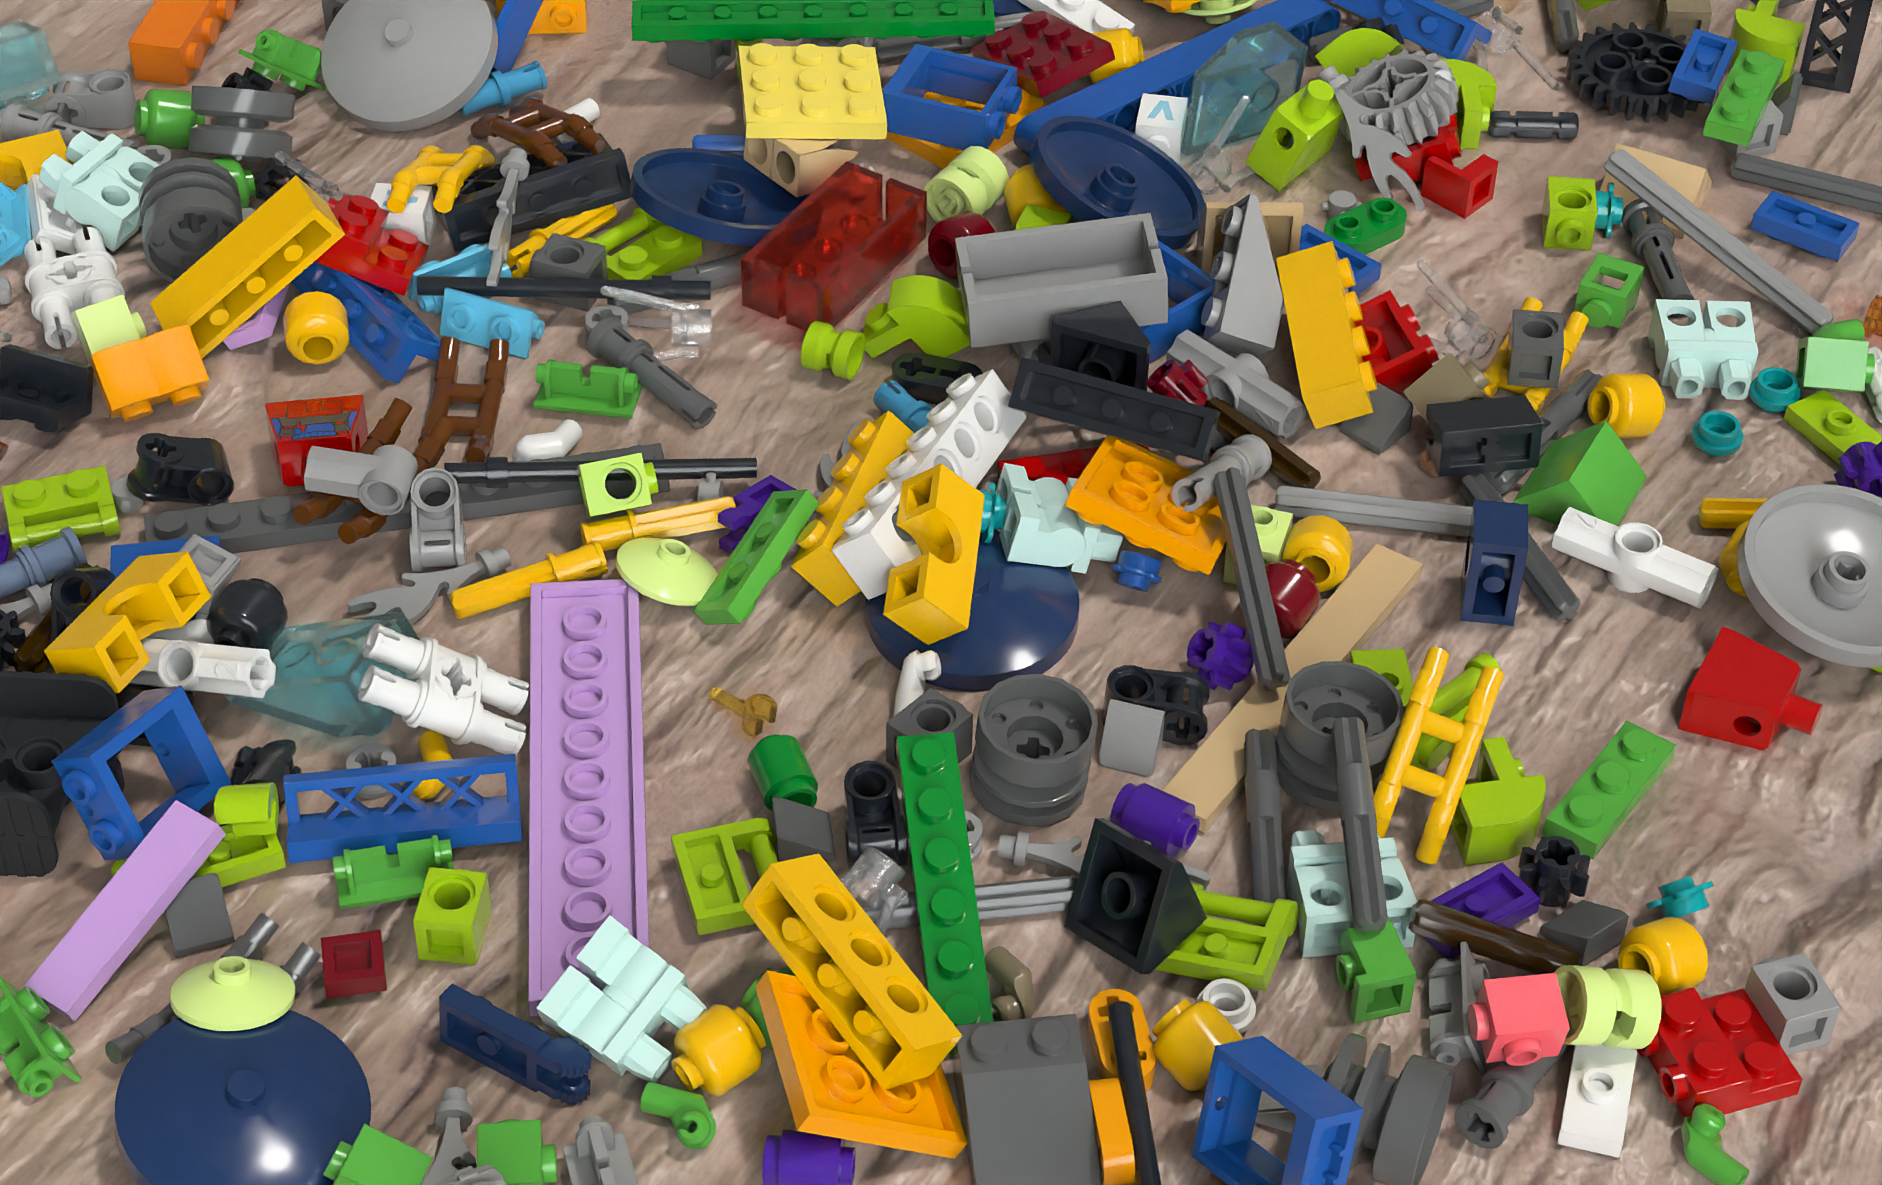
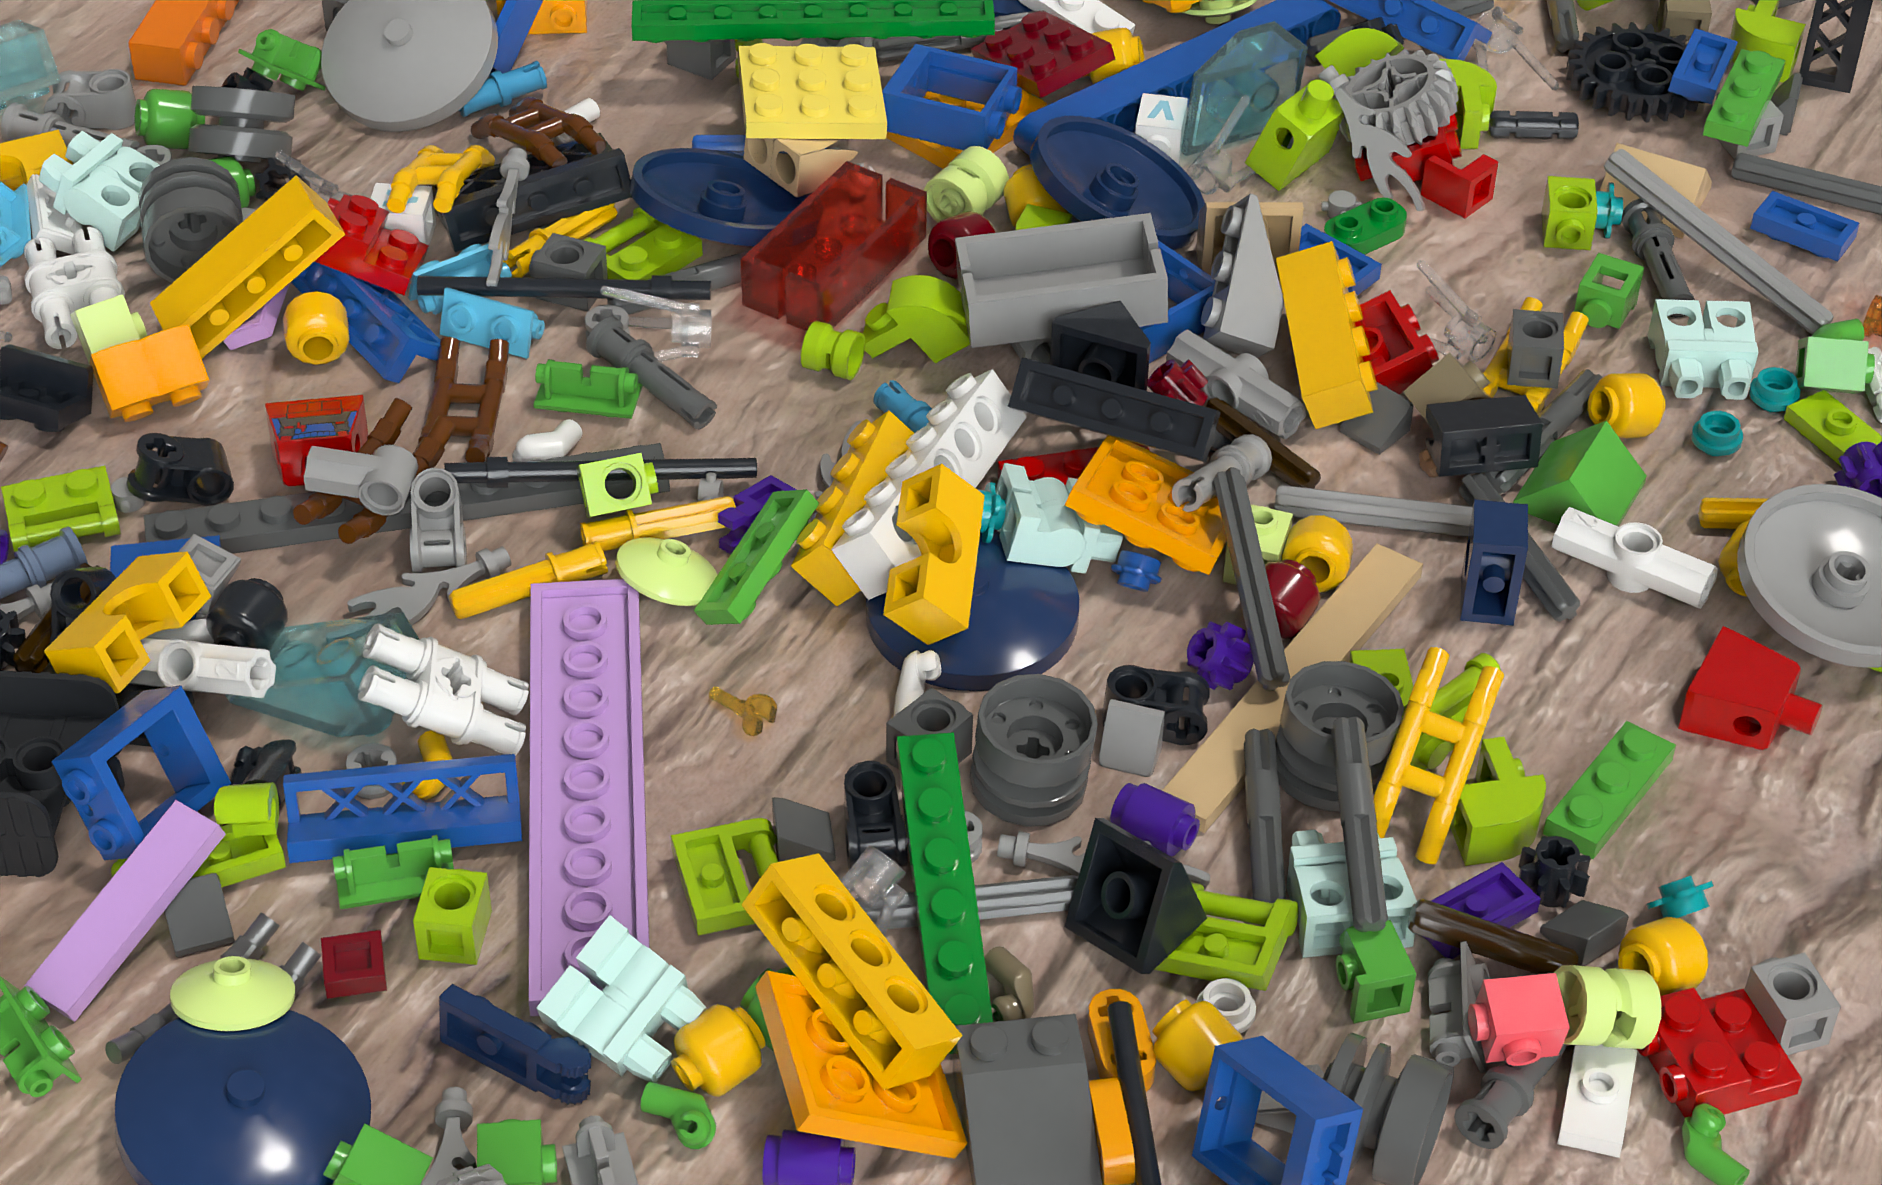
(782, 770): green brick -> none
(929, 376): black beam -> none

